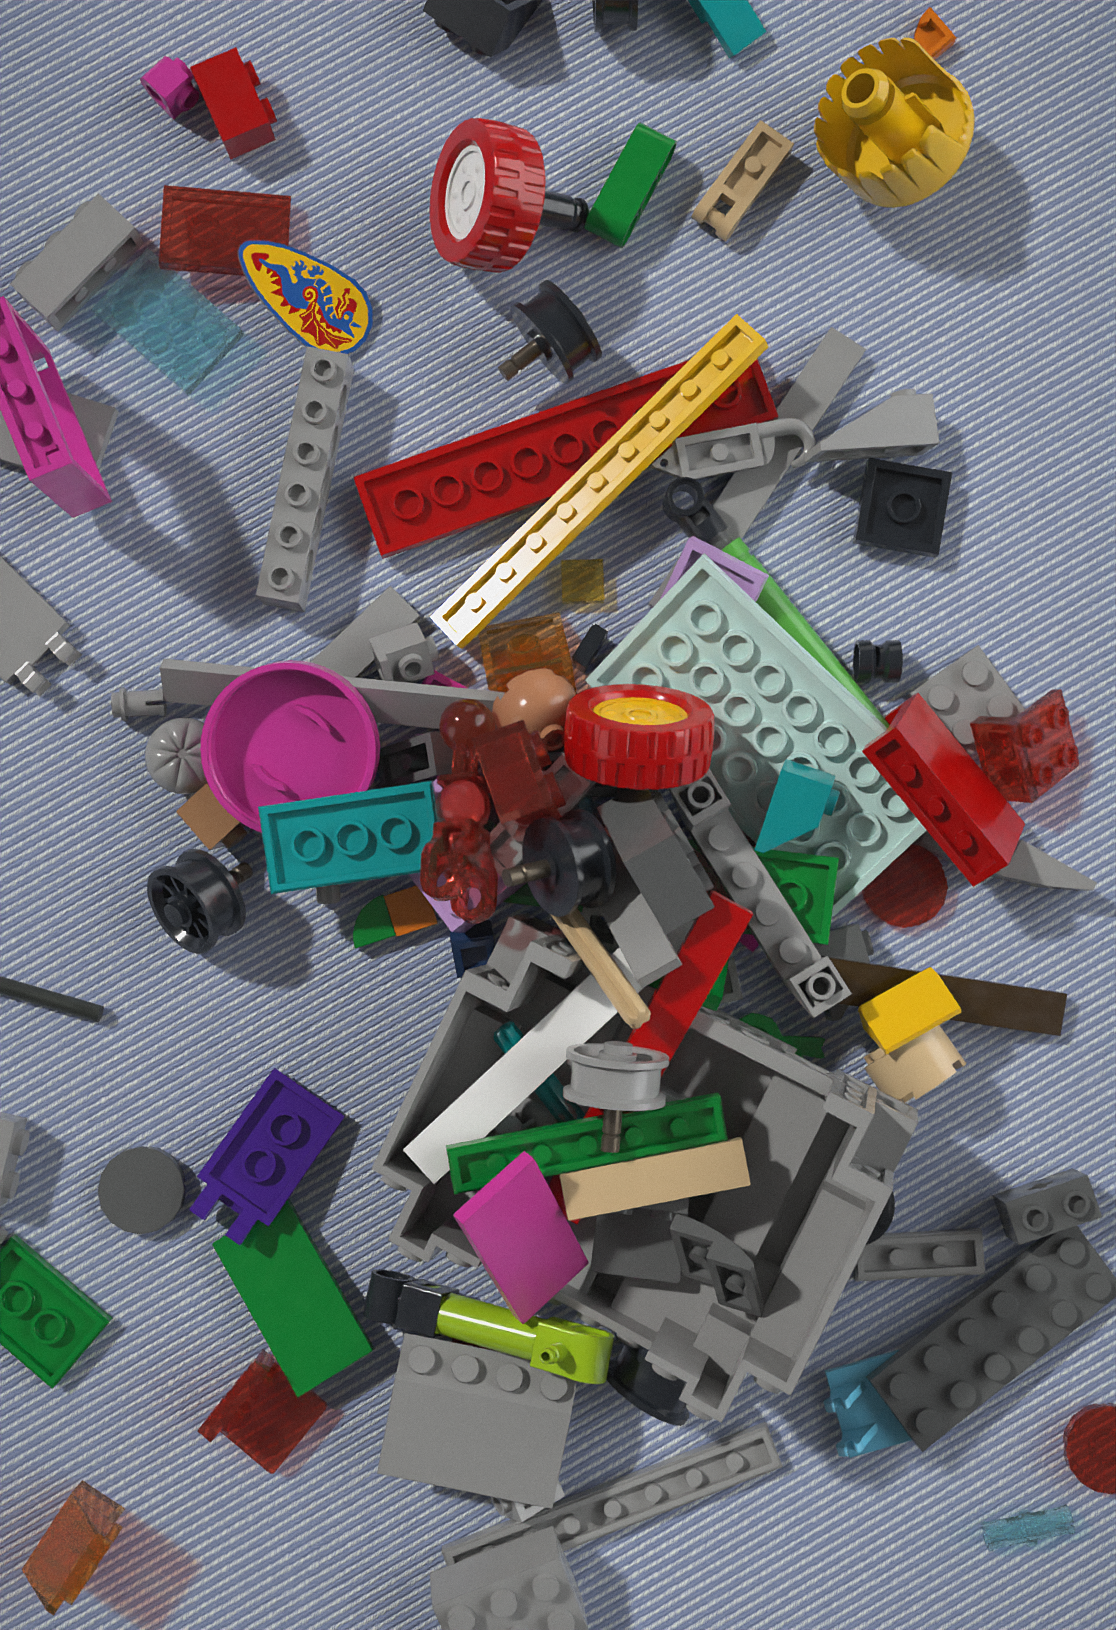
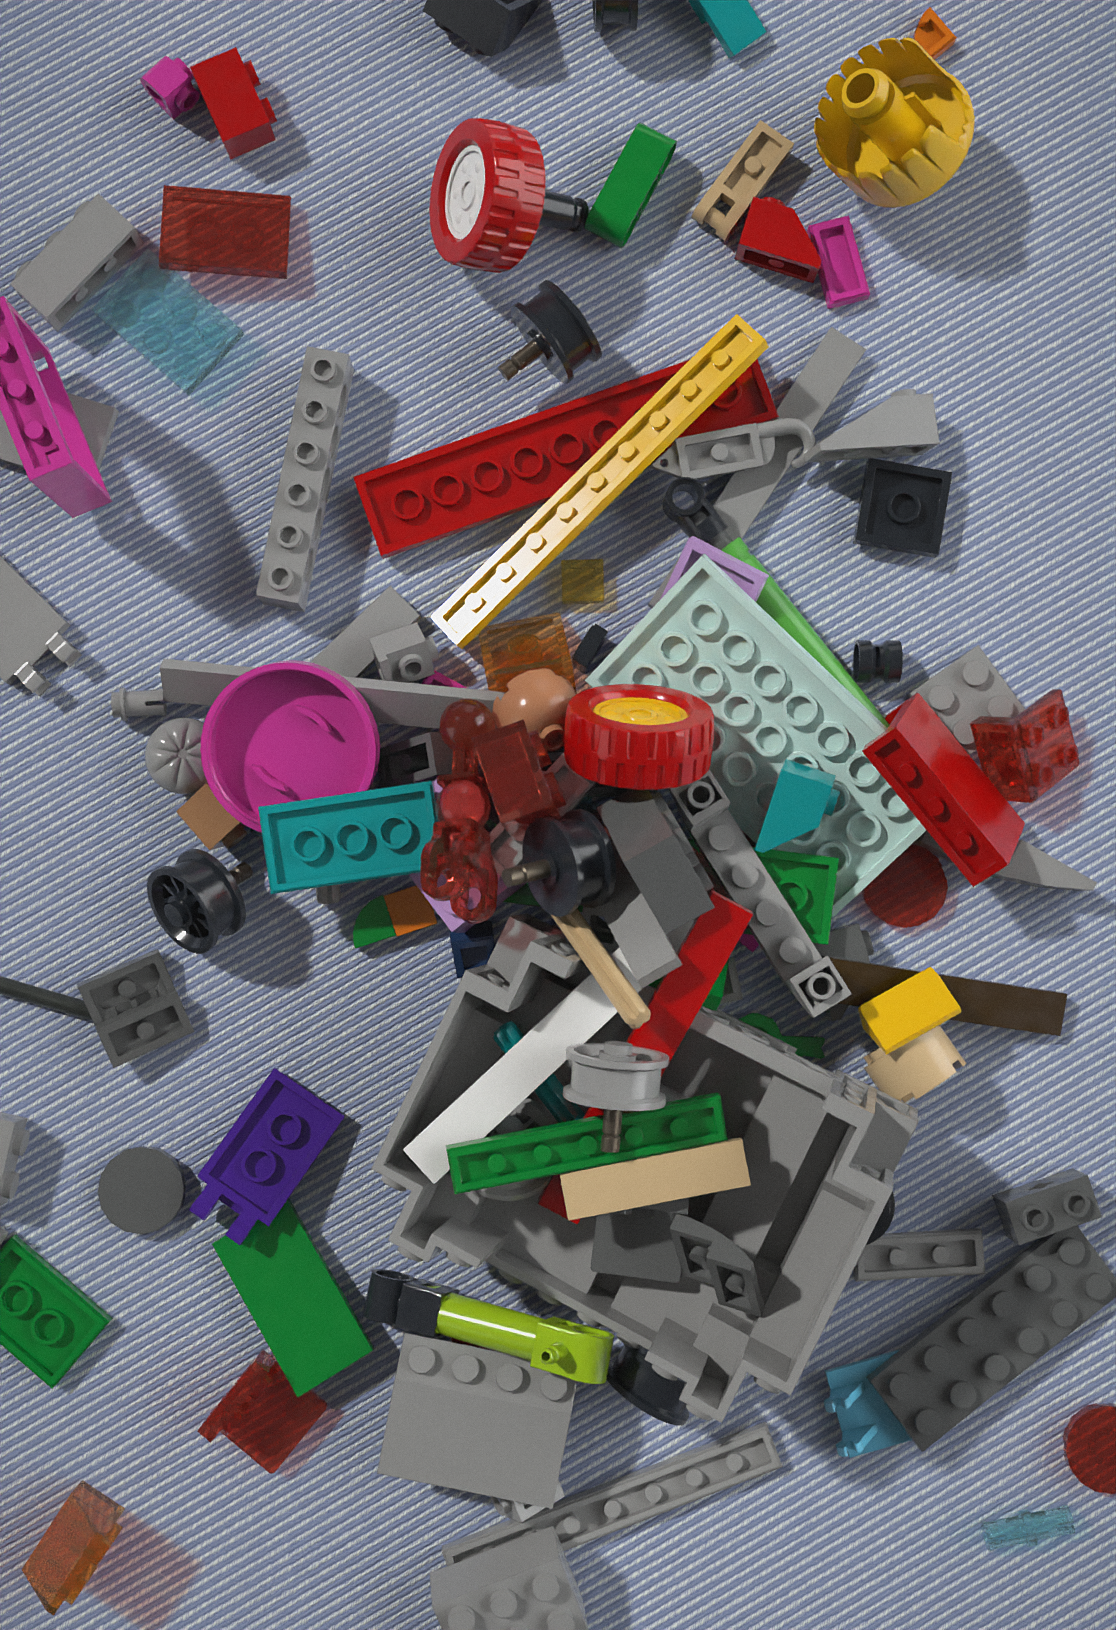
(135, 1008): none -> dark grey slope
(308, 296): shield -> none
(522, 1237): dark pink tile -> none
(777, 241): none -> red slope
(841, 266): none -> dark pink tile

